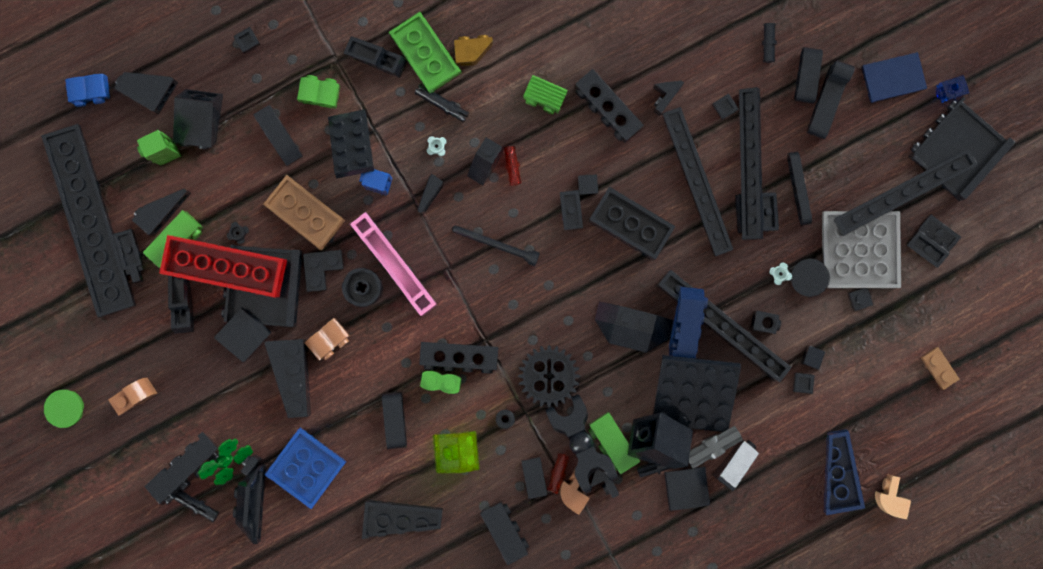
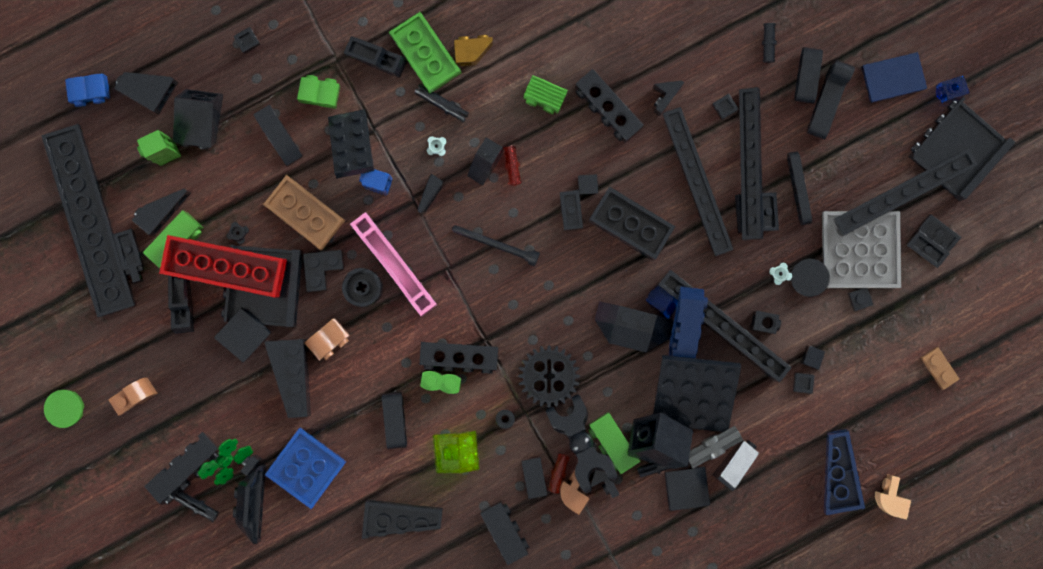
(662, 301): none -> clear blue brick

